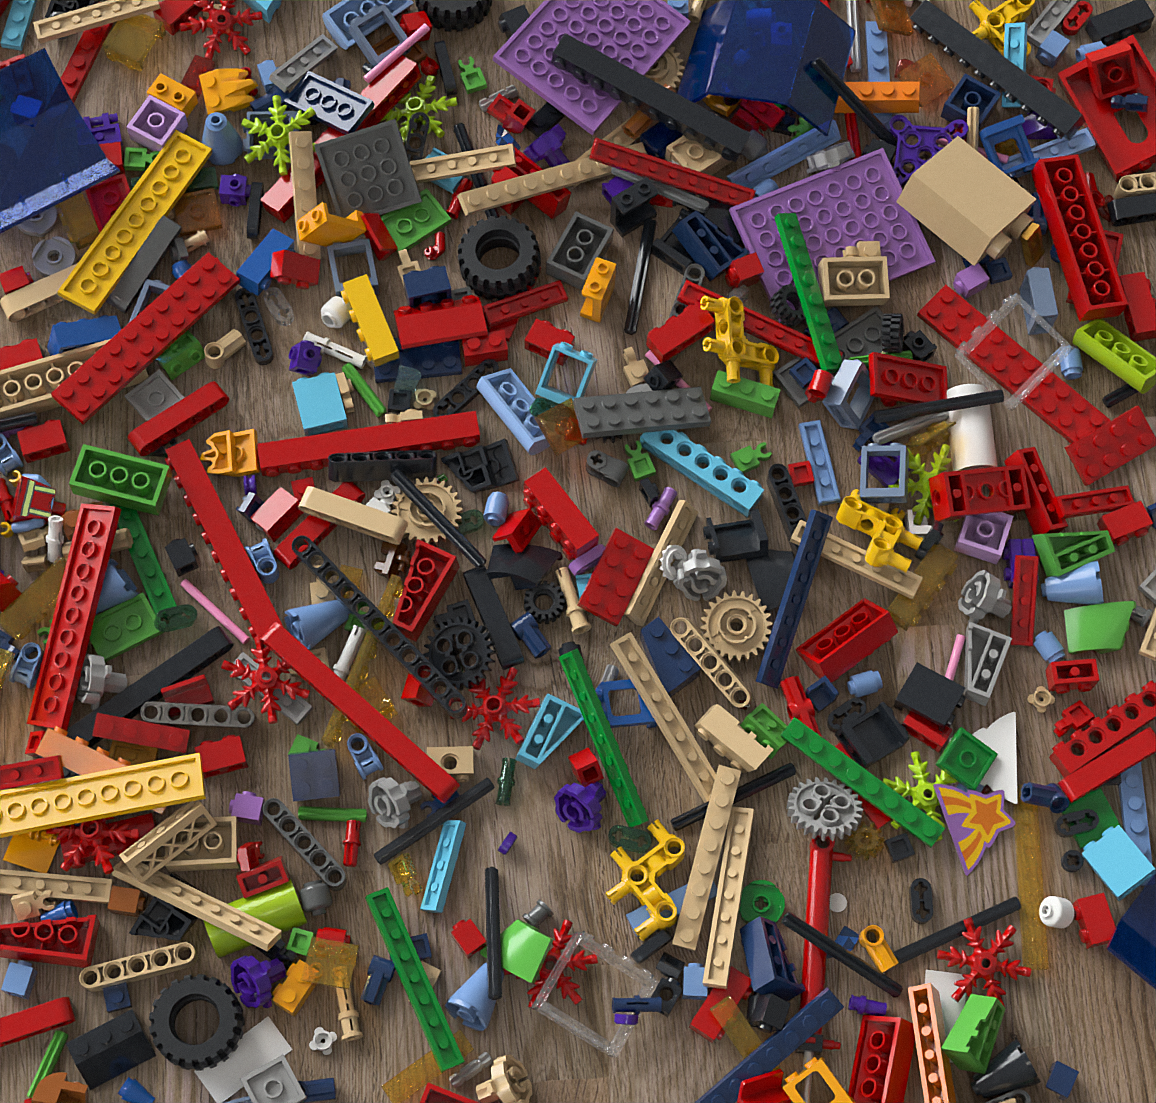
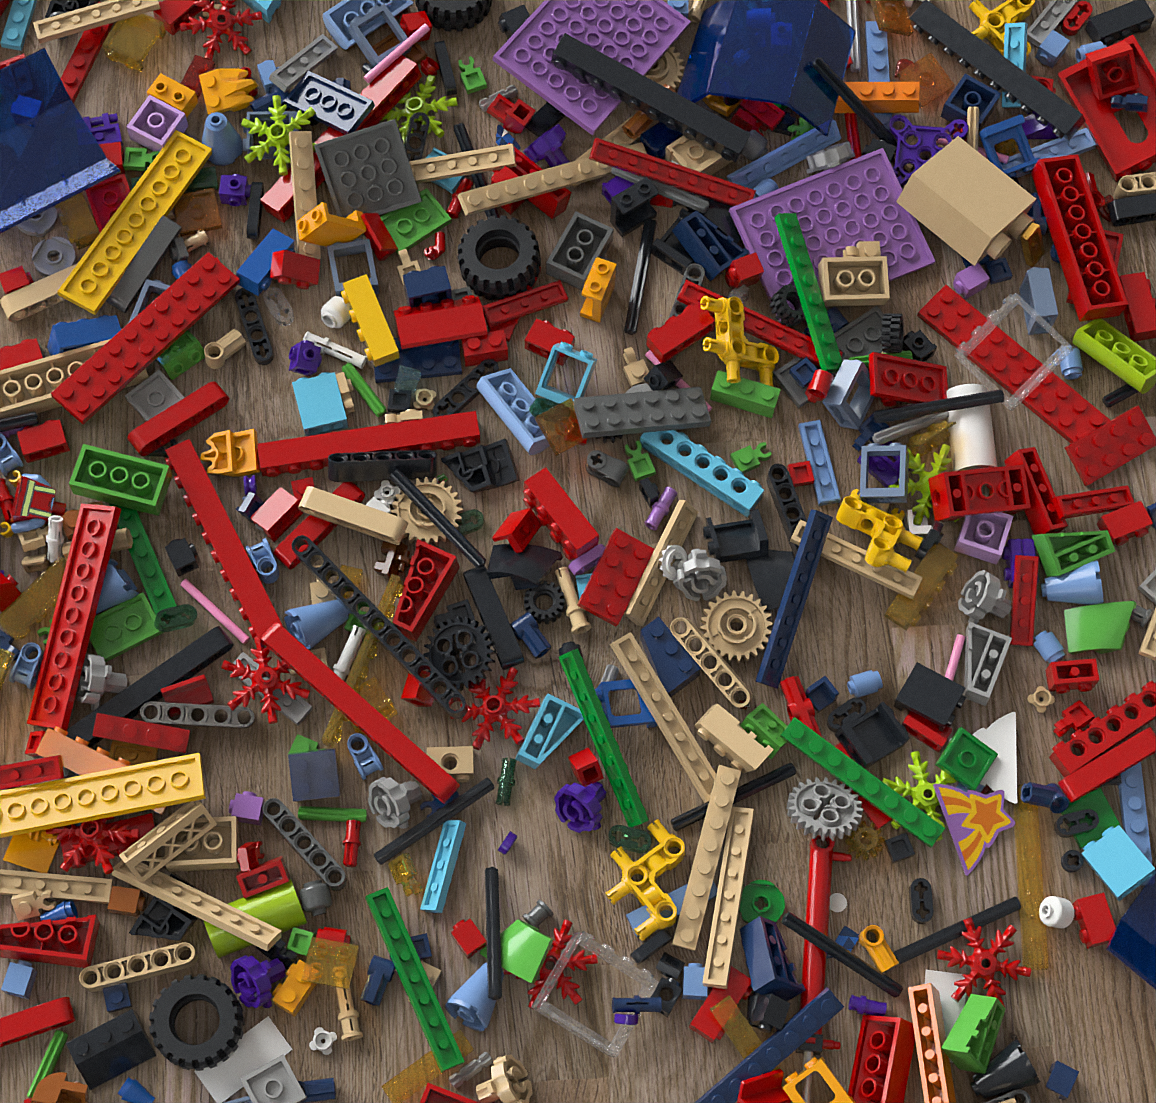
(222, 756): red brick -> none
(496, 508): medium blue brick -> none
(847, 640): red slope -> none

